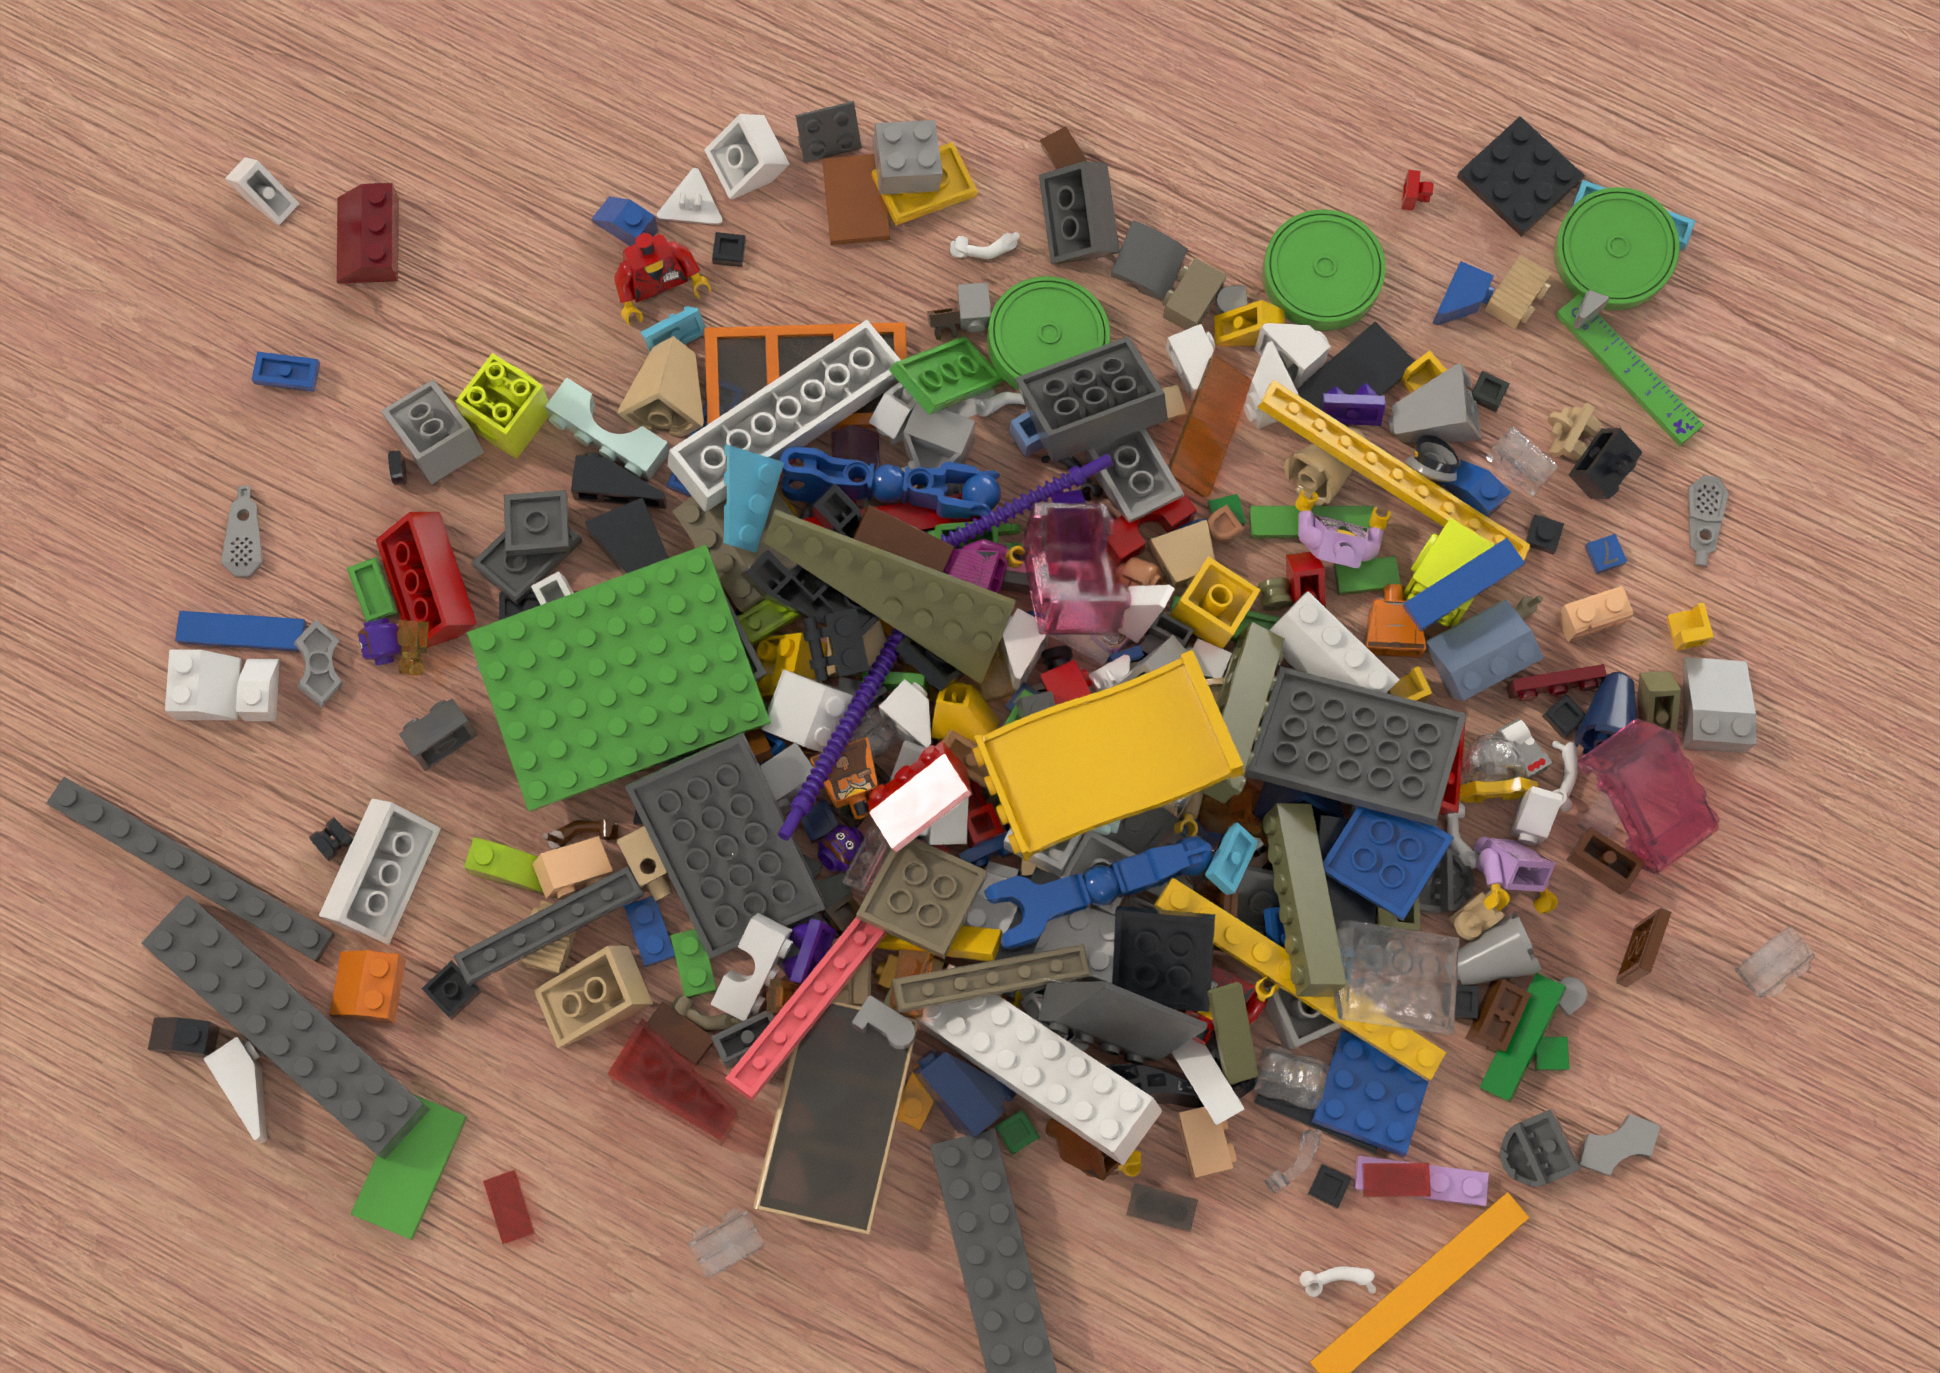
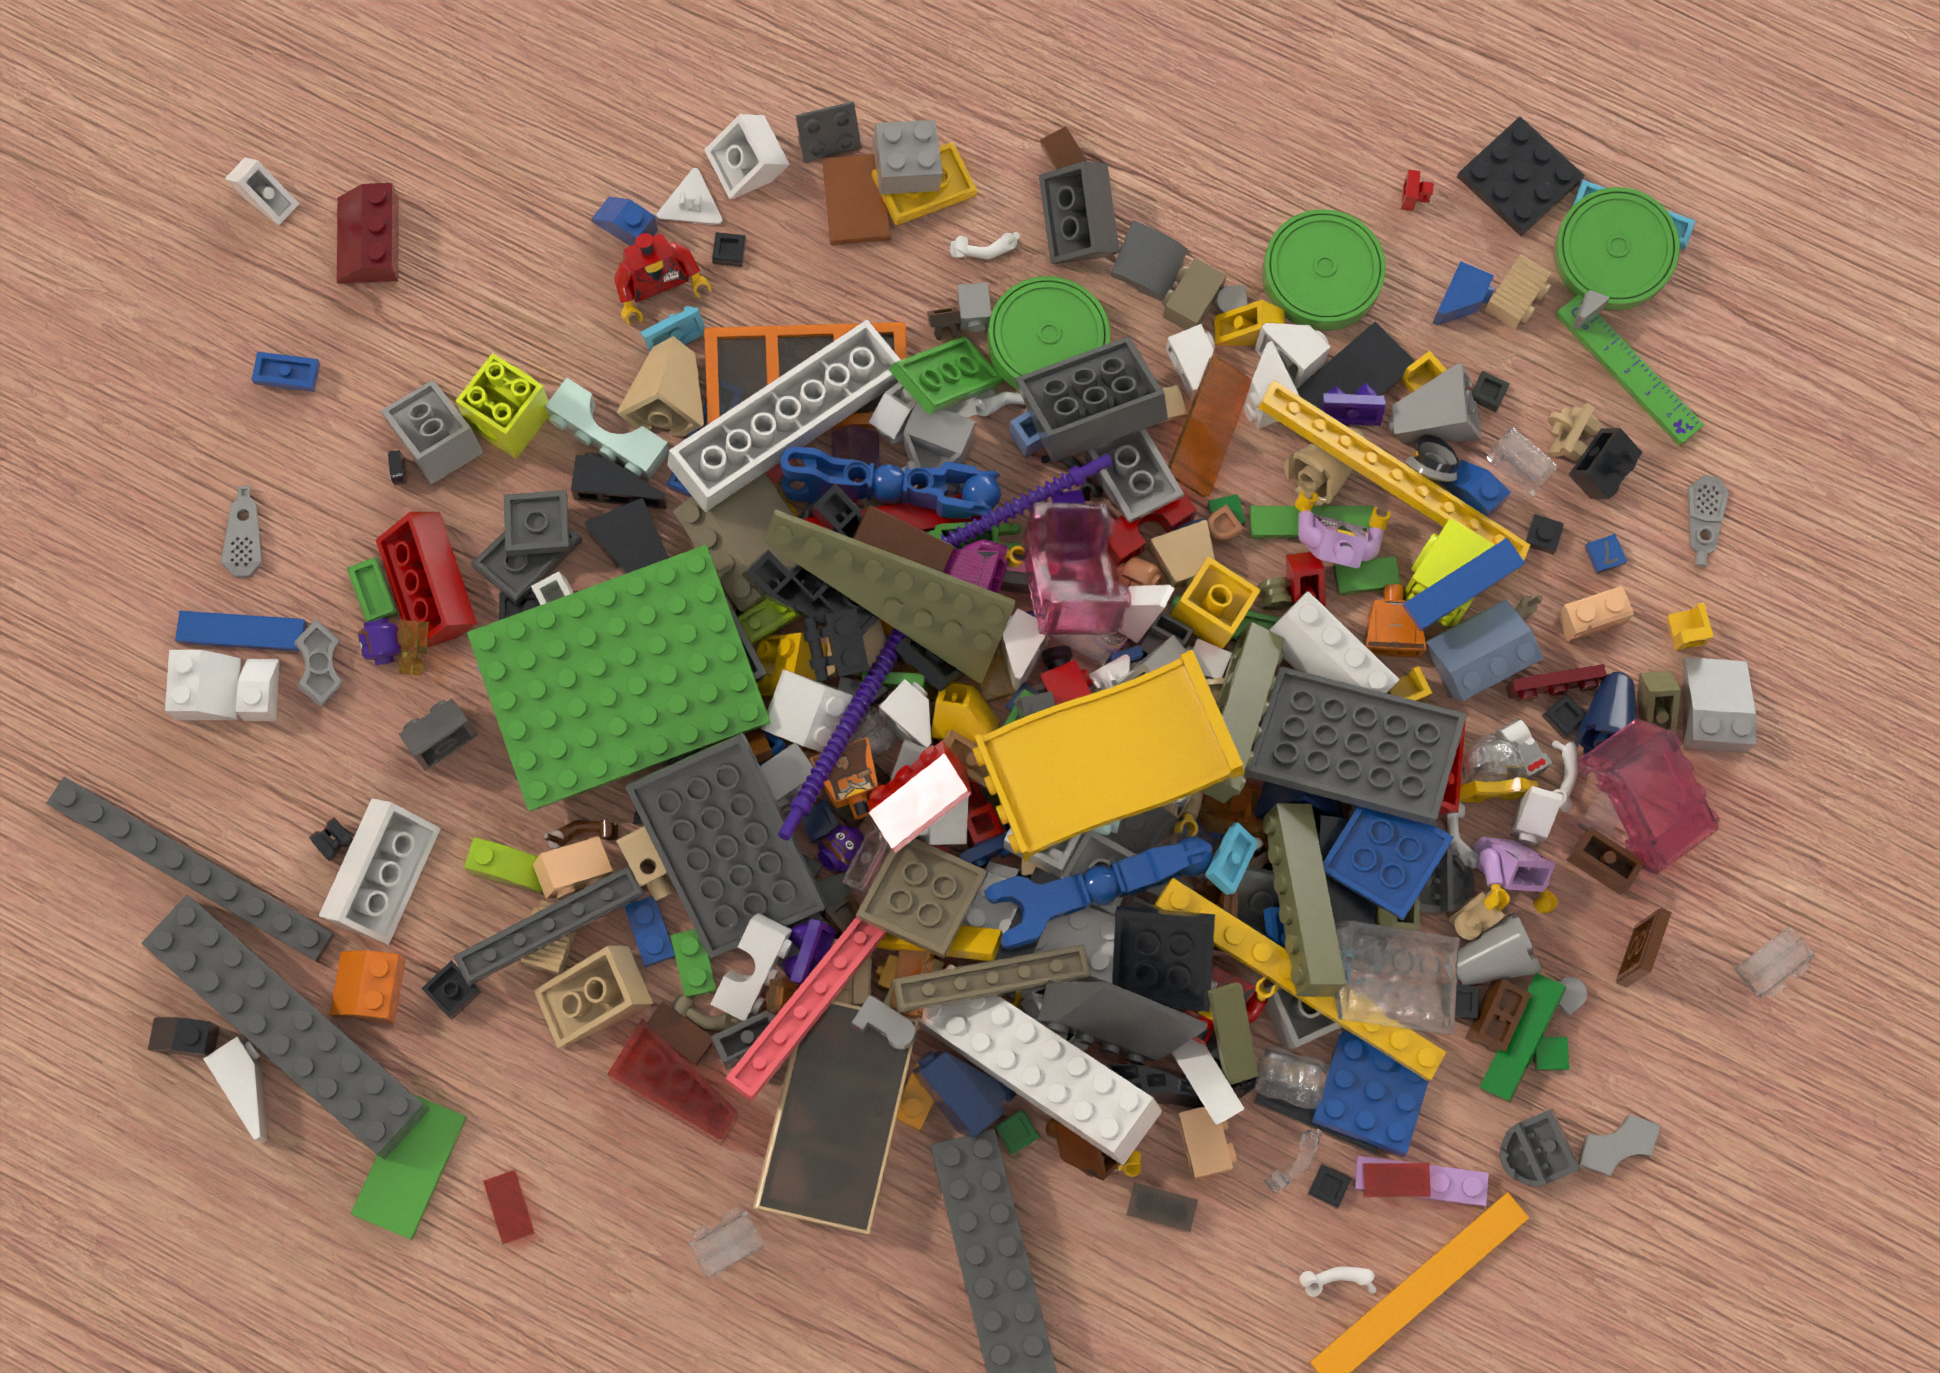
(750, 492): medium azure wing -> none

